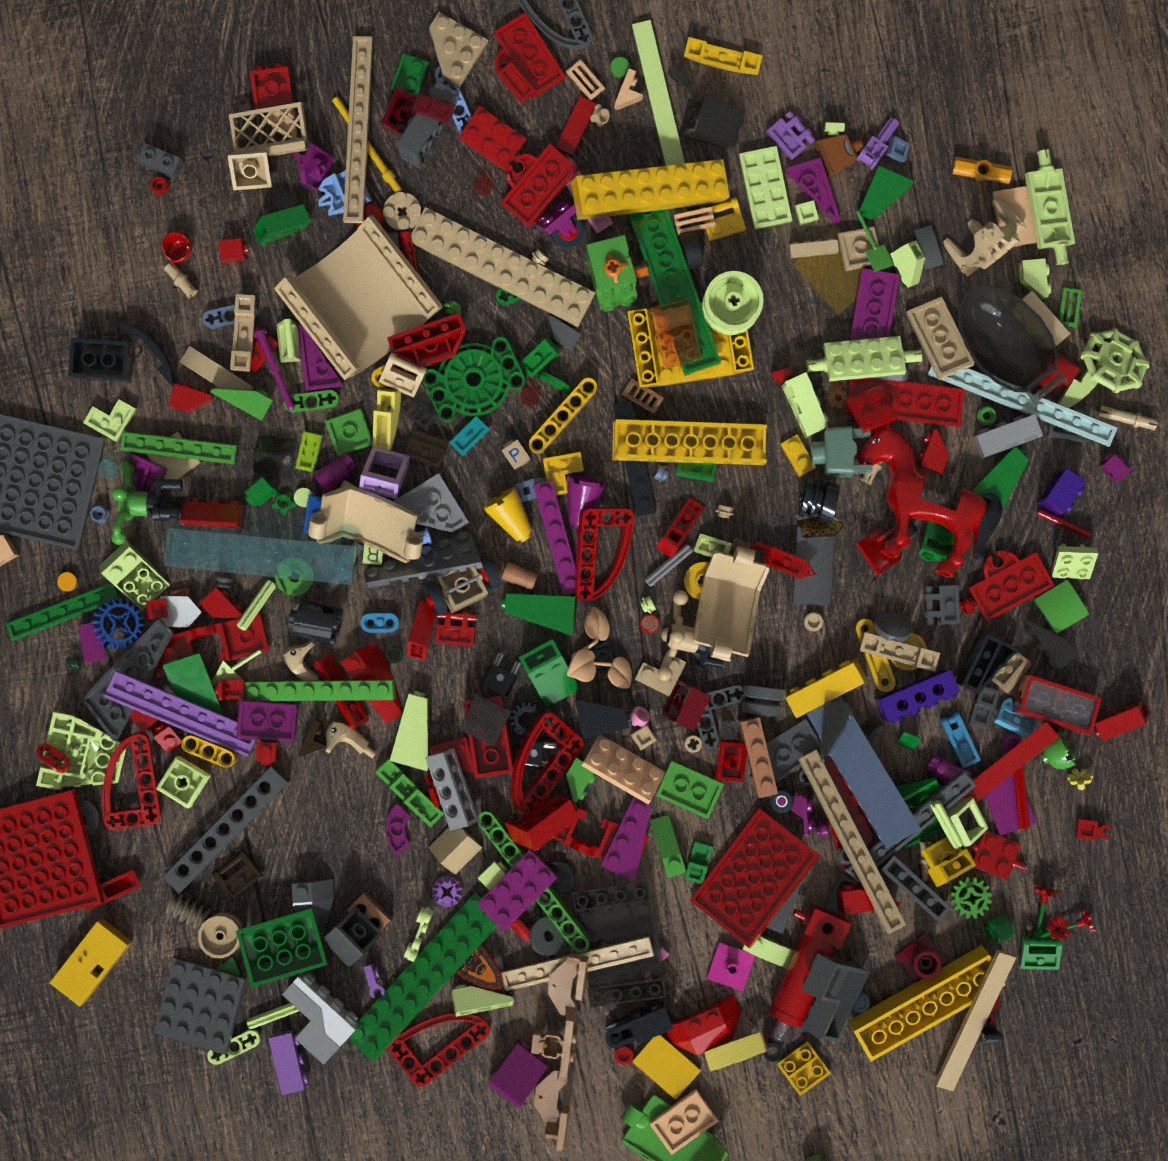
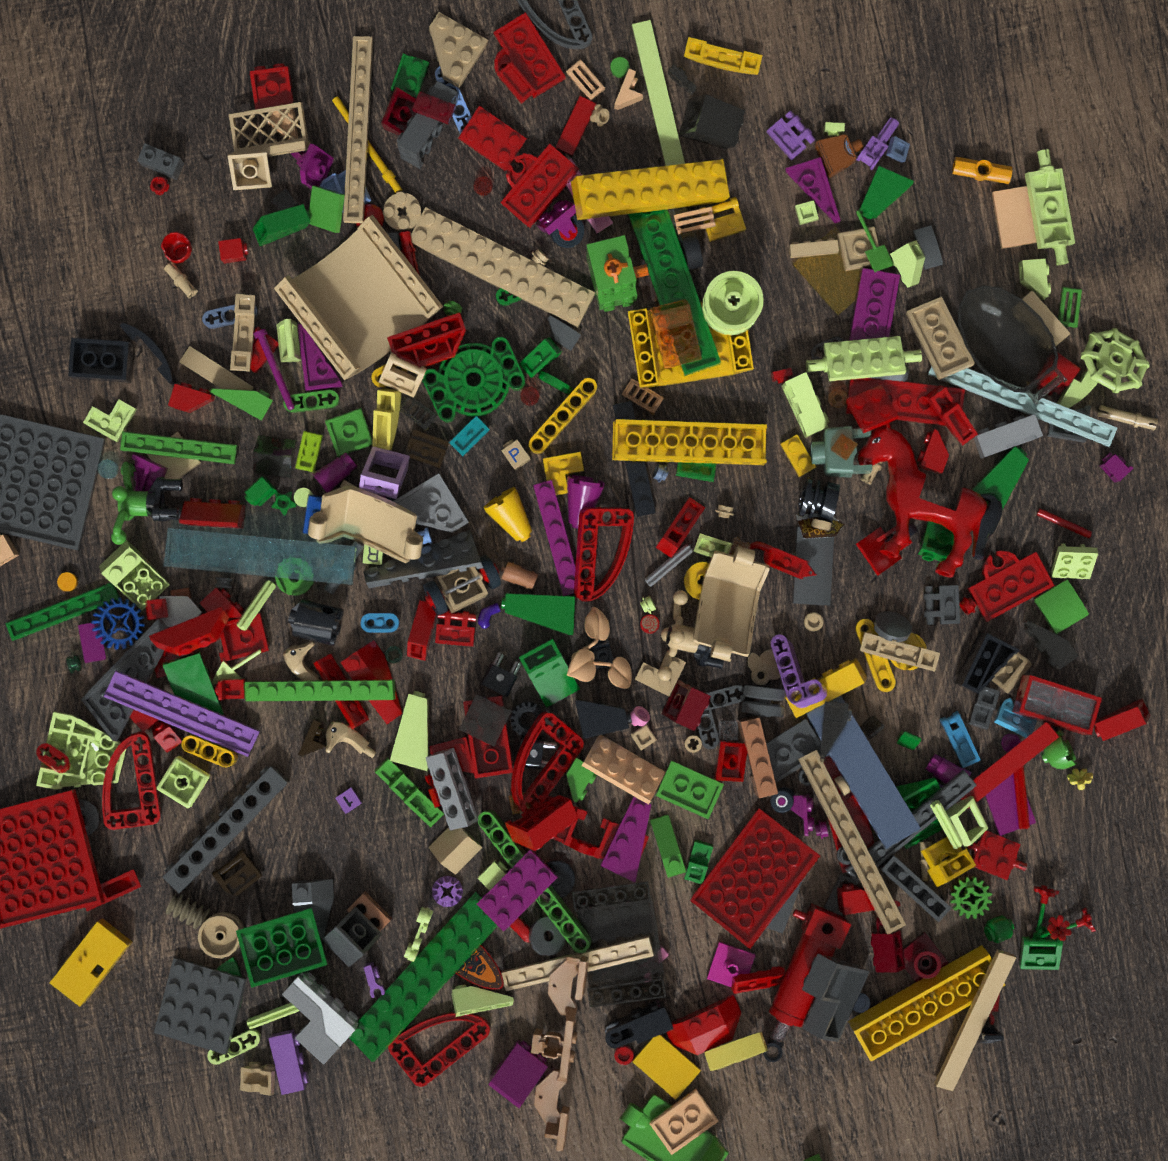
(95, 514): sand blue plate -> none
(192, 634): none -> red wedge
(258, 1078): none -> tan cylinder
(266, 721): magenta tile -> none
(267, 752): red brick -> none
(326, 209): none -> bright green tile
(348, 800): none -> medium lavender tile
(396, 828): magenta tile -> none
(485, 614): none -> dark purple arm
(529, 483): sand blue plate -> none
(757, 980): none -> red hinge
(765, 187): yellowish green plate -> none
(765, 663): none -> tan plate
(771, 951): yellowish green slope -> none
(793, 670): none -> medium lavender beam
(803, 1068): yellow slope -> none
(821, 524): none -> tan tile
(842, 785): none -> tan tile
(844, 447): none -> clear orange tile
(887, 950): none -> dark red brick
(946, 690): dark purple brick -> none
(951, 414): none -> red slope
(987, 240): tan piece -> none
(992, 413): bright green plate -> none
(1061, 492): dark purple brick -> none
(1089, 829): red plate -> none

